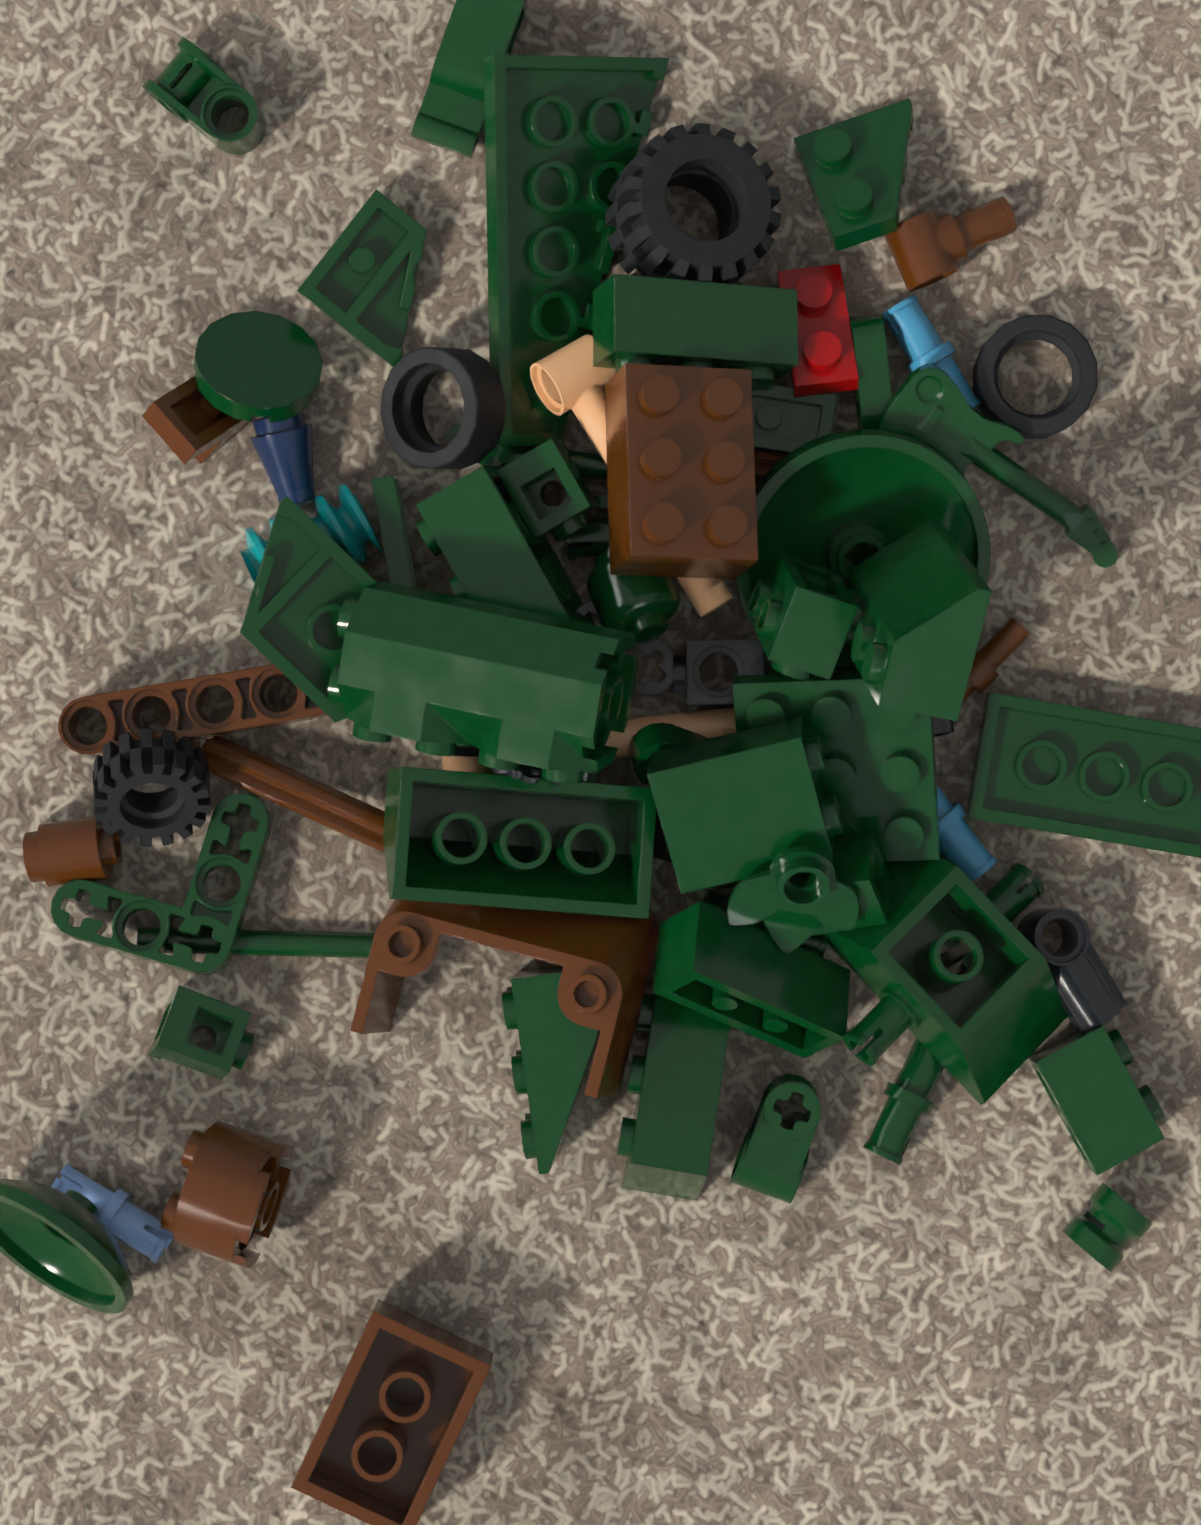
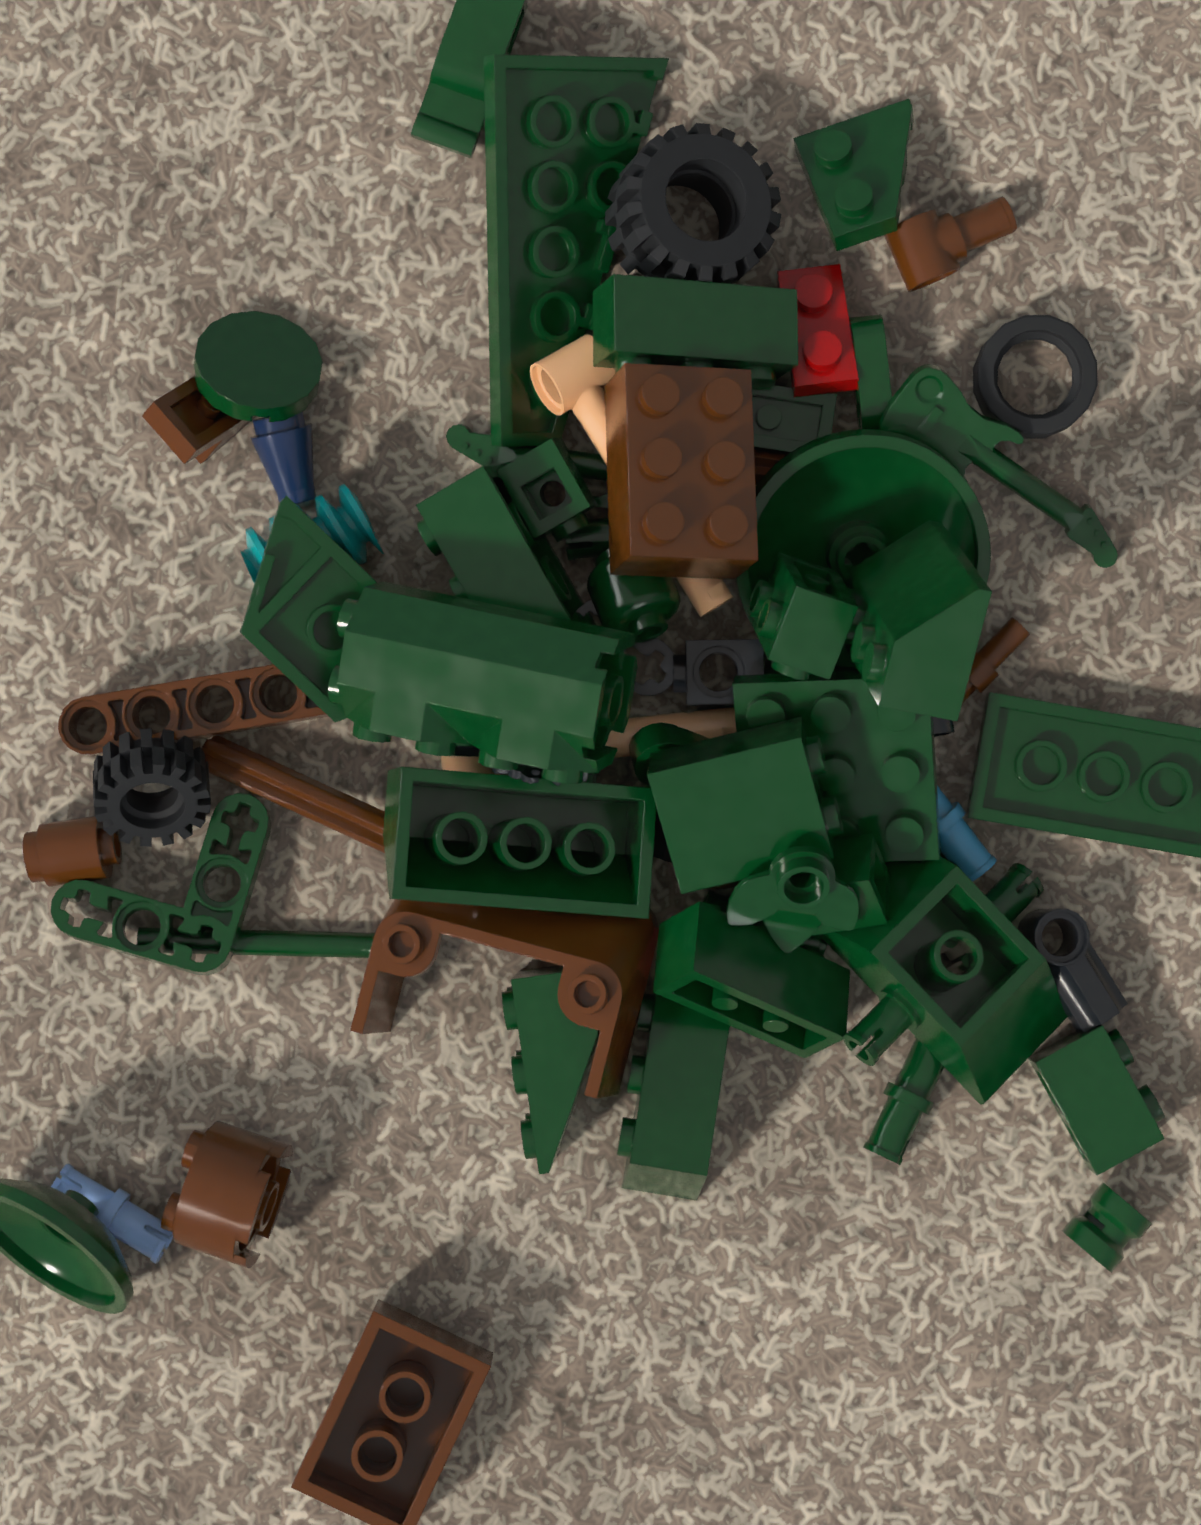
(193, 1011): dark green brick -> none
(199, 94): dark green piece -> none
(370, 276): dark green wing -> none
(394, 531): dark green tile -> none
(404, 408): black tyre -> none
(775, 1148): dark green piece -> none
(923, 344): dark azure pin -> none

